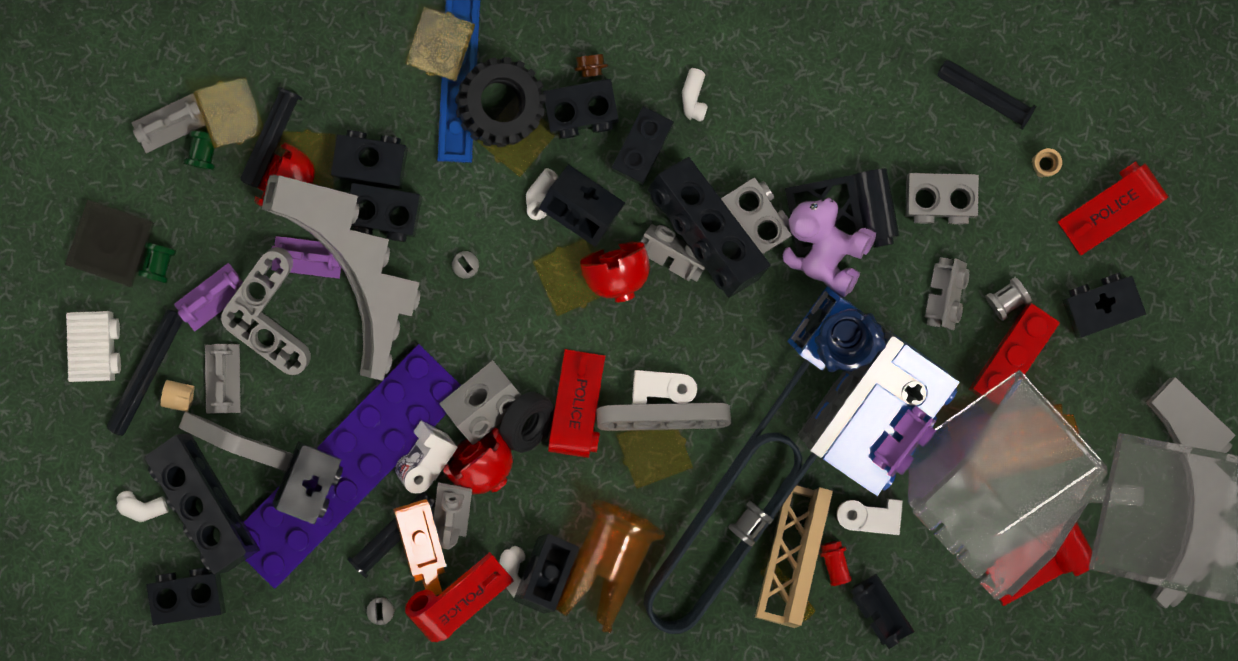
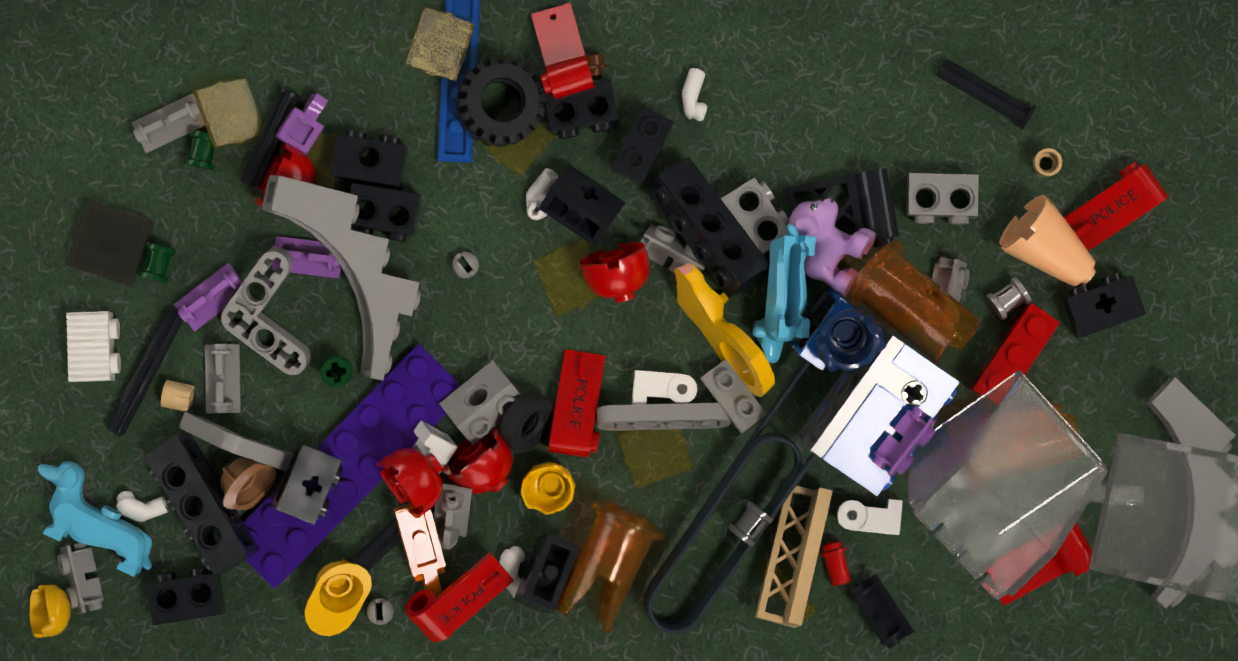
(49, 611): none -> yellow hair
(80, 591): none -> light grey hinge
(90, 524): none -> medium azure animal
(246, 483): none -> medium nougat piece
(301, 126): none -> medium lavender plate
(337, 597): none -> yellow piece
(345, 378): none -> dark green bush
(413, 478): none -> red cylinder
(549, 478): none -> yellow hair
(562, 52): none -> door
(727, 340): none -> yellow animal
(733, 396): none -> light grey hinge
(785, 293): none -> medium azure animal
(912, 303): none -> clear orange piece
(1048, 243): none -> light nougat cone

